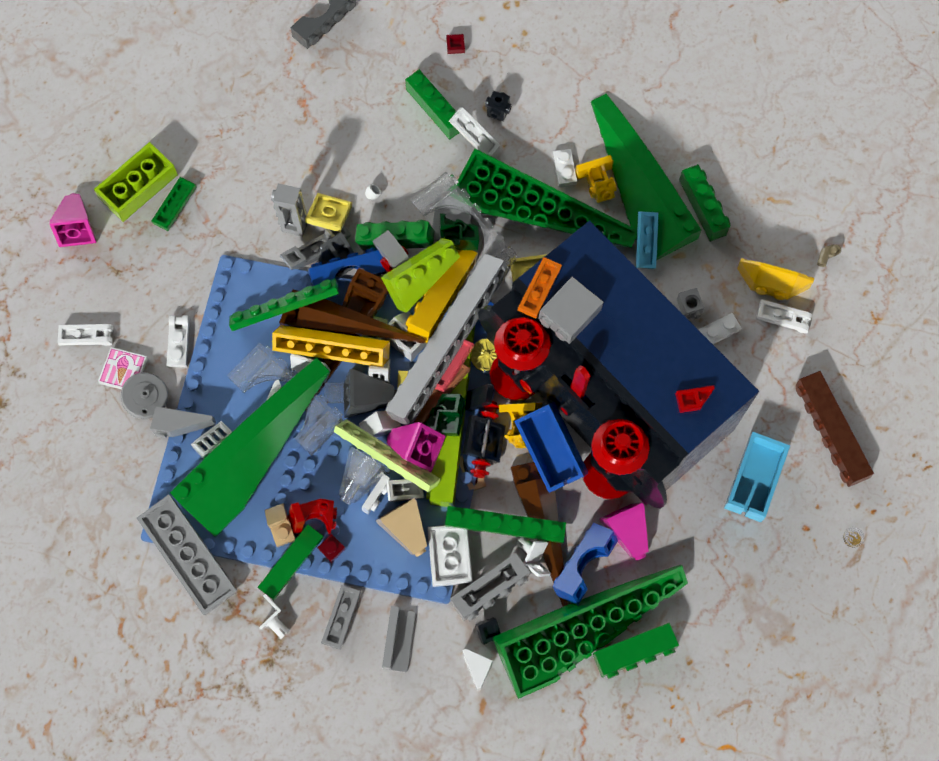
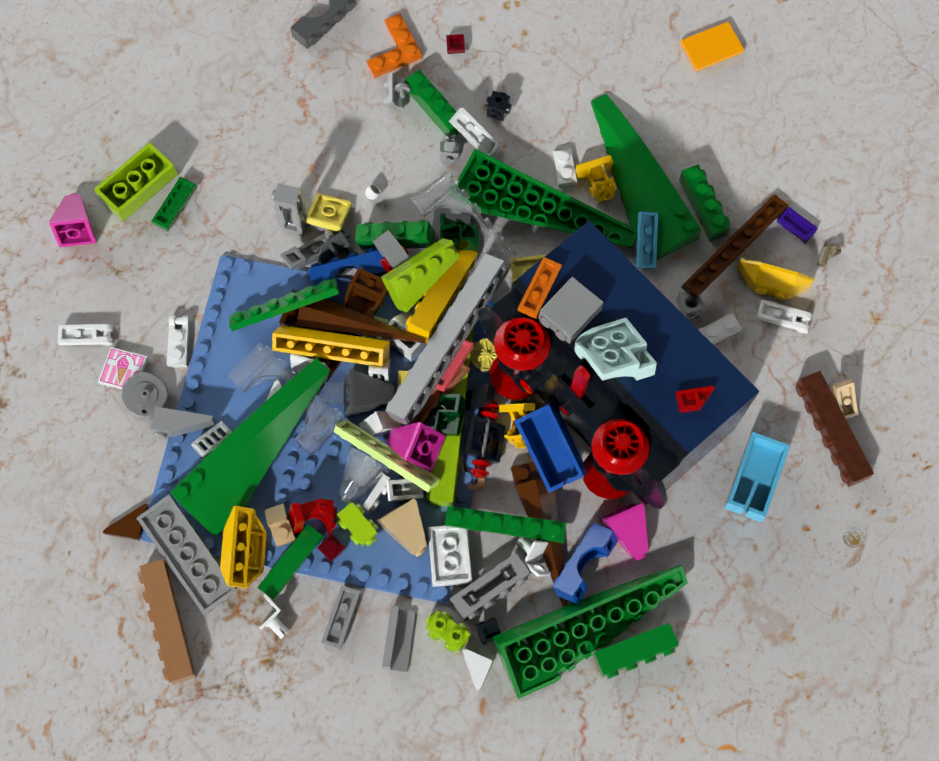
(128, 526): none -> reddish brown tile
(167, 622): none -> medium nougat brick
(242, 548): none -> yellow wedge
(362, 530): none -> lime brick
(396, 92): none -> light grey hips
(404, 54): none -> orange plate
(442, 627): none -> lime brick
(449, 149): none -> light grey hips
(616, 351): none -> light aqua slope
(712, 46): none -> light orange tile
(734, 247): none -> reddish brown tile
(797, 225): none -> dark purple tile
(846, 398): none -> tan slope

